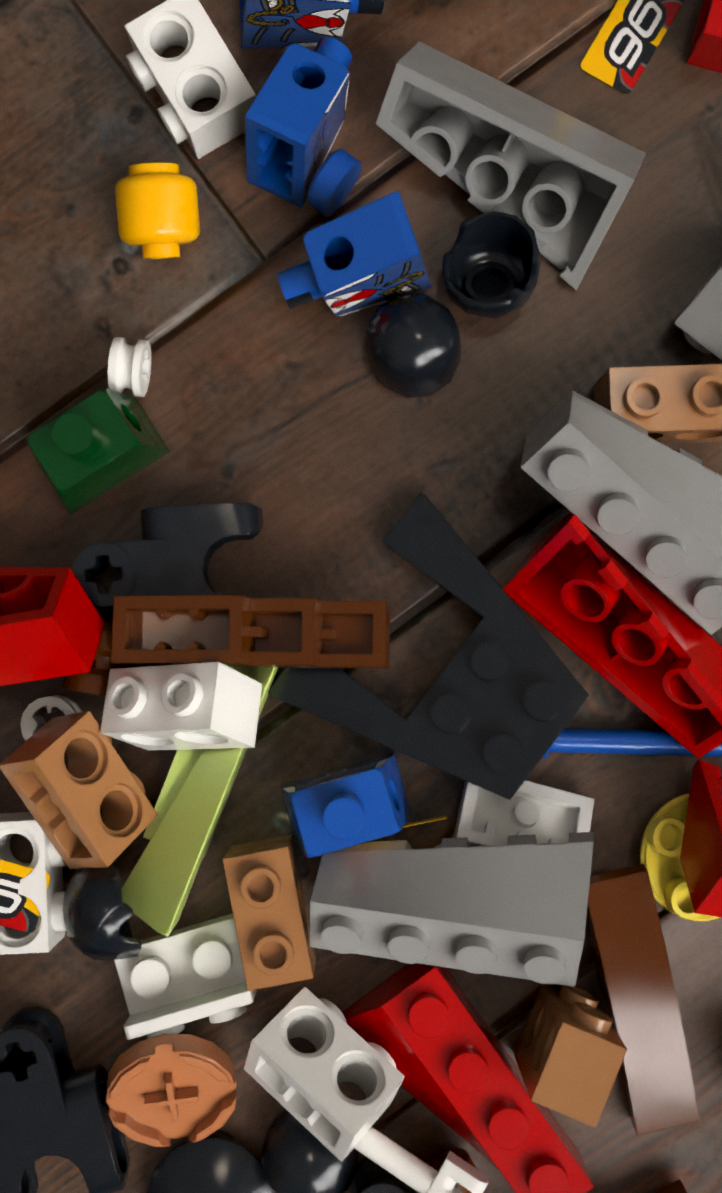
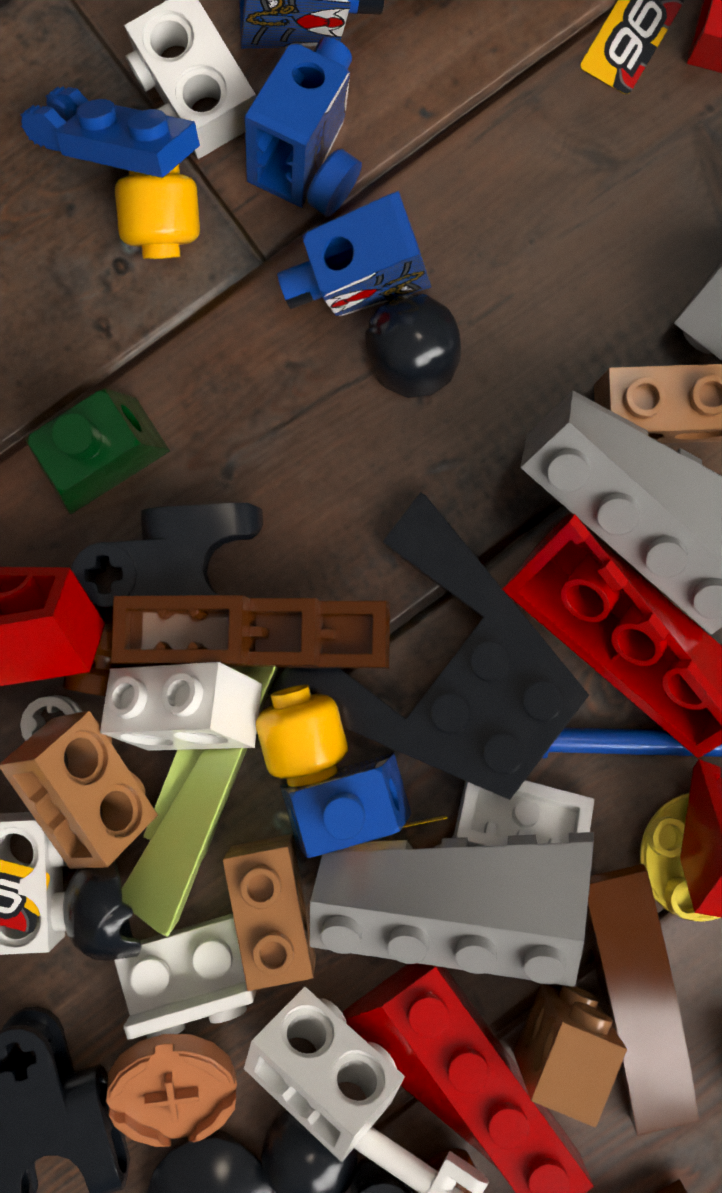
(110, 133): none -> blue hinge
(129, 366): white bush -> none
(301, 736): none -> yellow head
(492, 265): black hair -> none
(511, 153): light grey wedge -> none

